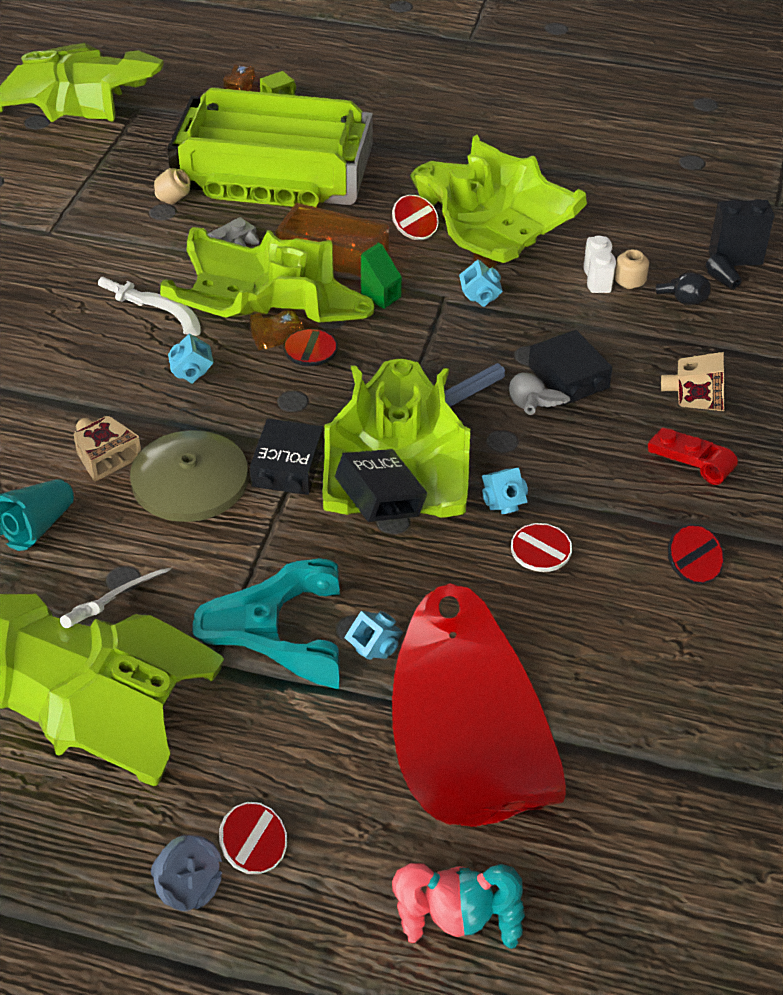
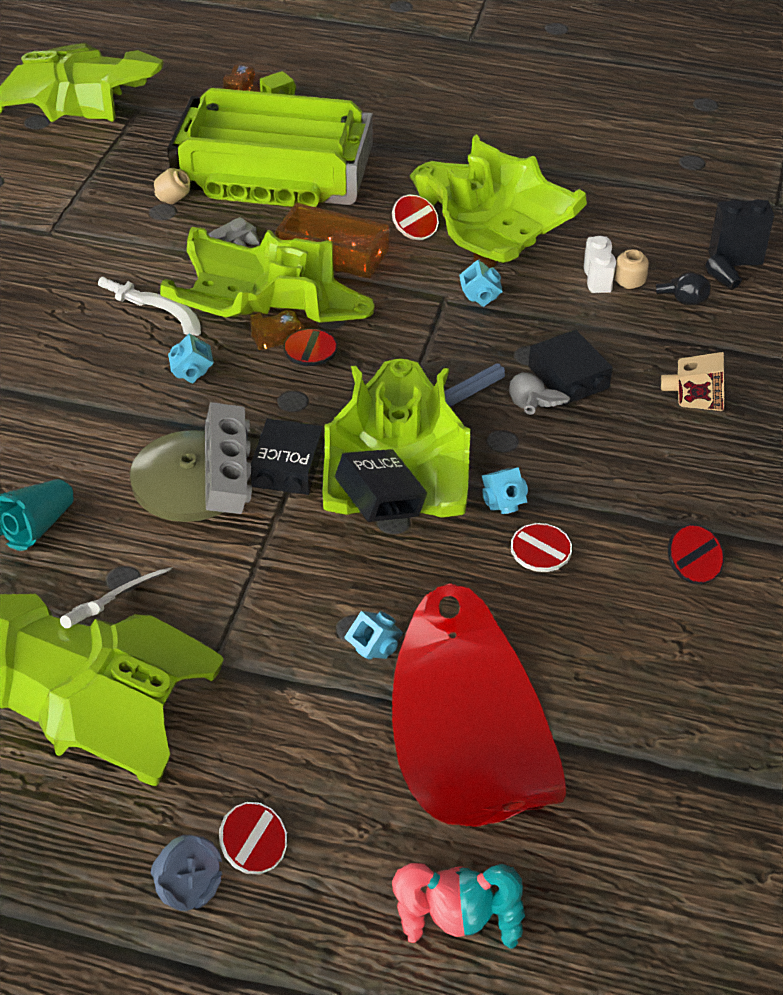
(105, 446): tan torso -> none
(226, 459): none -> light grey brick
(252, 618): teal animal -> none
(379, 277): green slope -> none
(713, 460): red plate -> none

